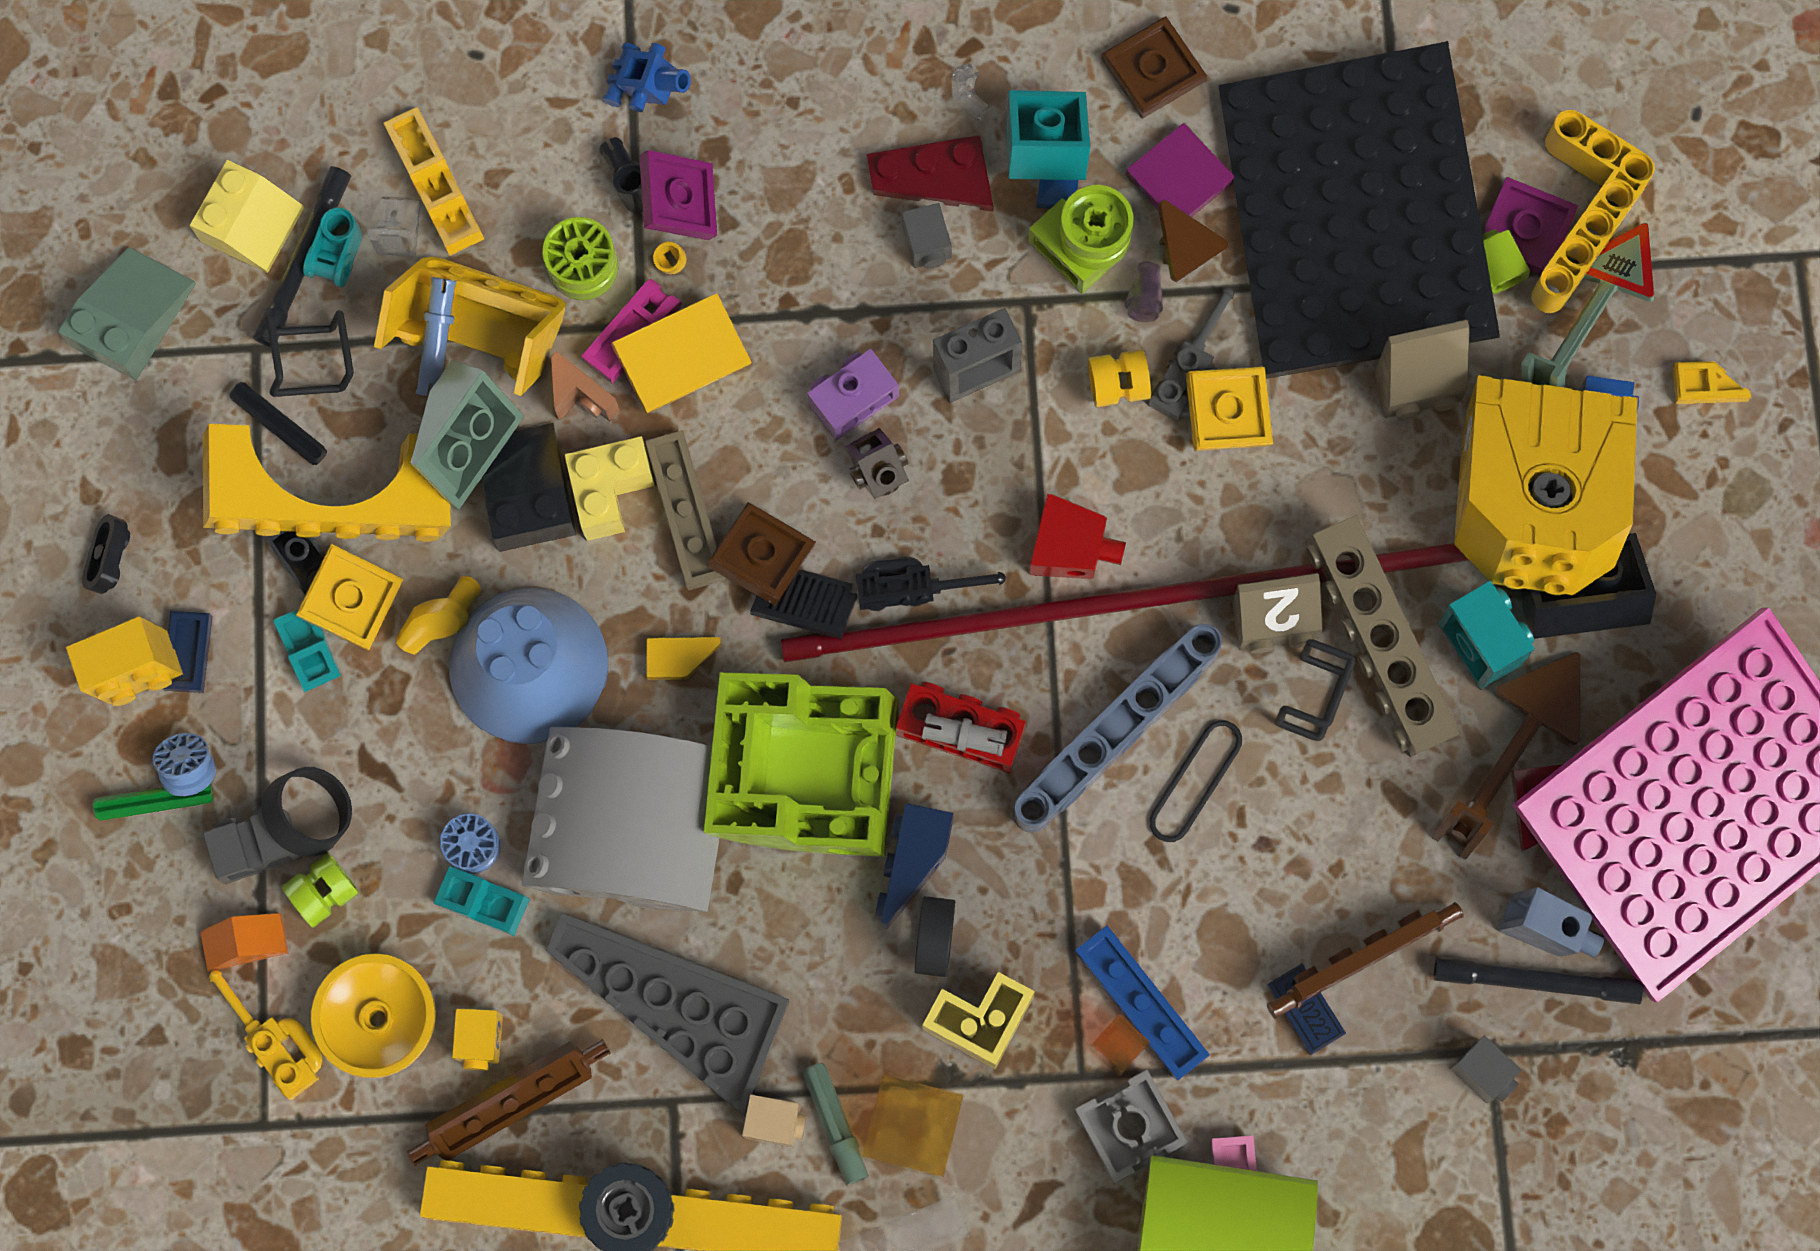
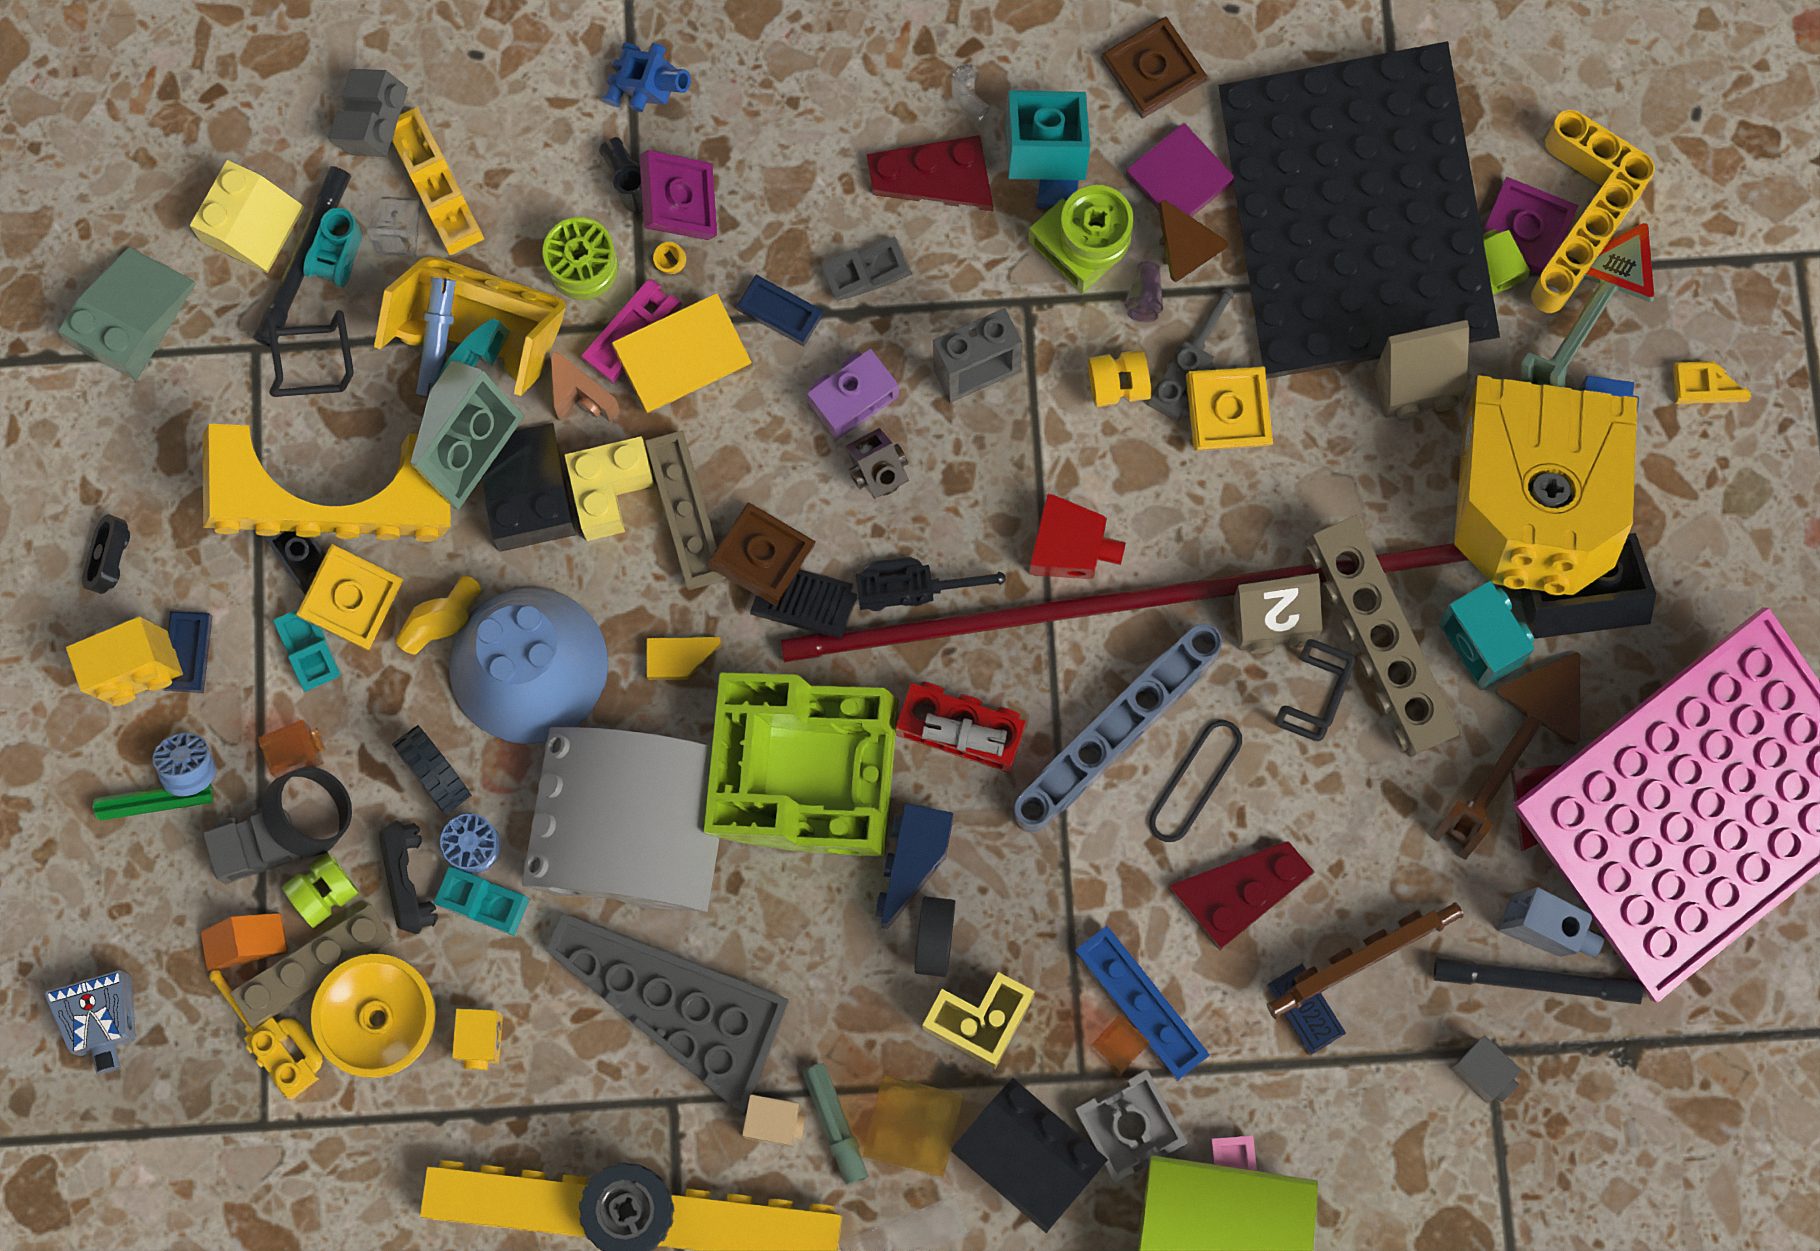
(96, 1017): none -> torso
(278, 423): black axle -> none
(292, 748): none -> clear orange brick
(308, 966): none -> dark tan plate
(369, 114): none -> dark grey brick
(407, 911): none -> black piece
(431, 769): none -> black wheel
(480, 344): none -> teal slope
(508, 1101): reddish brown plate -> none
(780, 310): none -> dark blue tile
(866, 270): none -> dark grey slope
(927, 236): dark grey brick -> none
(1029, 1155): none -> black slope
(1242, 891): none -> dark red wing

